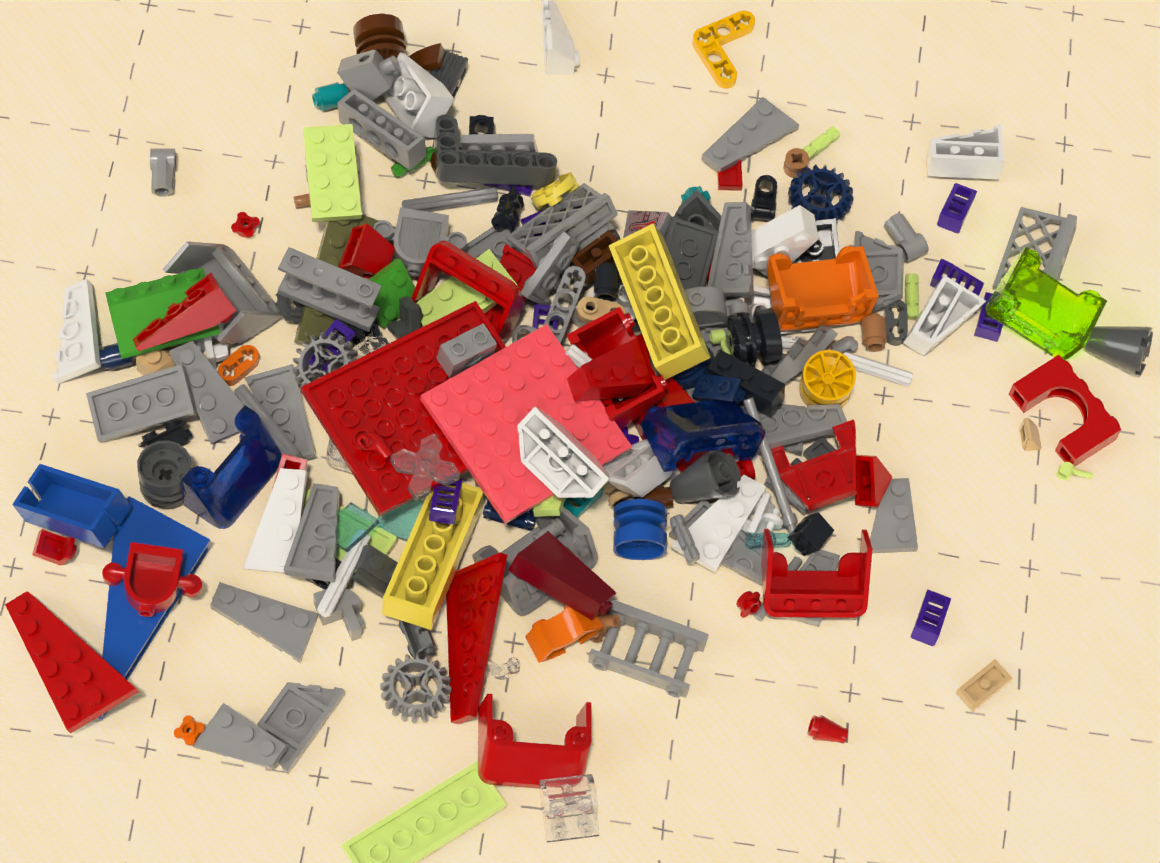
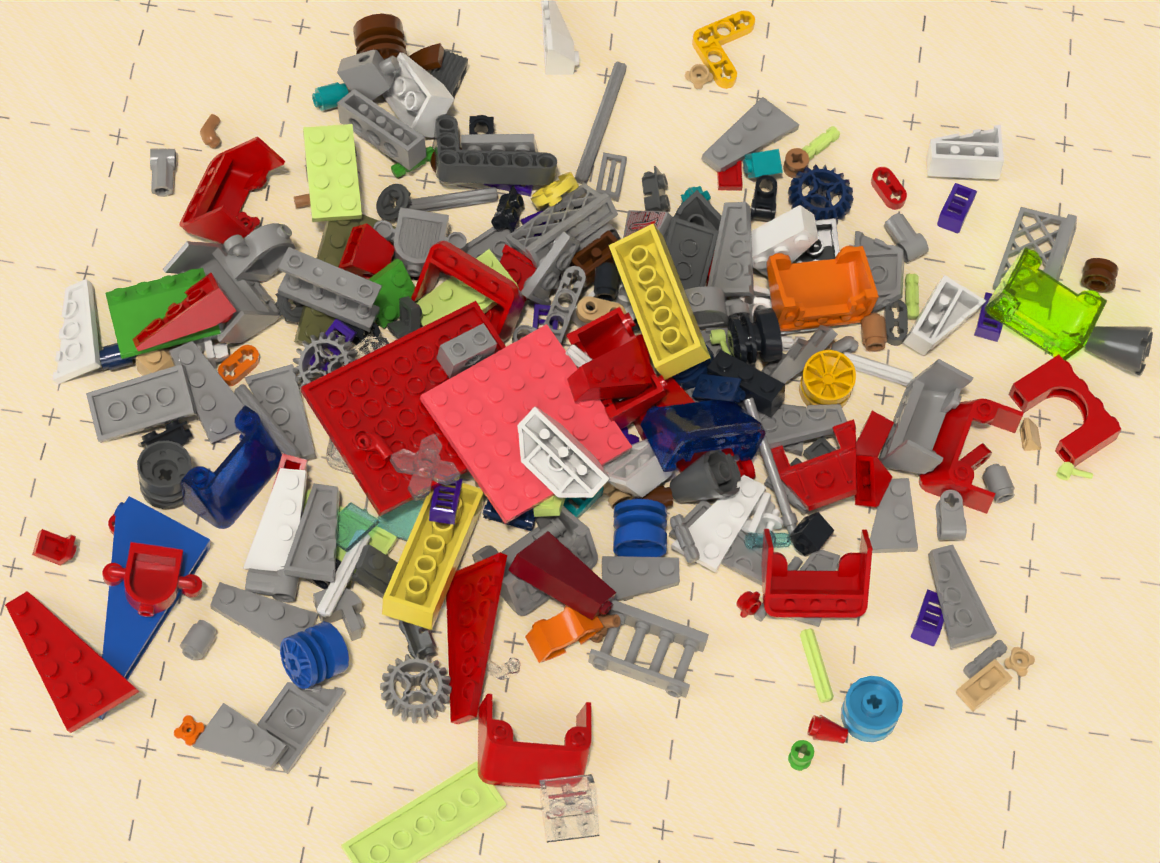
(72, 505): blue piece -> none
(198, 640): none -> light grey brick
(208, 131): none -> medium nougat arm
(224, 189): none -> red windscreen
(259, 252): none -> light grey piece
(276, 584): none -> light grey piece
(314, 655): none -> blue wheel
(386, 201): none -> dark grey gear
(600, 122): none -> light grey axle
(615, 195): none -> light grey tile
(639, 575): none -> light grey wing
(655, 184): none -> dark grey hinge
(701, 70): none -> tan plate
(762, 163): none -> teal brick
(804, 747): none -> bright green bush
(816, 665): none -> yellowish green axle
(871, 708): none -> dark azure wheel
(873, 434): none -> red slope
(886, 189): none -> red beam
(921, 416): none -> light grey windscreen
(950, 516): none -> light grey piece
(955, 474): none -> red windscreen
(957, 273): dark purple slope -> none
(959, 601): none -> light grey wing
(977, 456): none -> red beam
(996, 650): none -> light grey axle
(999, 482): none -> light grey brick
(1024, 656): none -> tan plate
(1099, 275): none -> reddish brown wheel

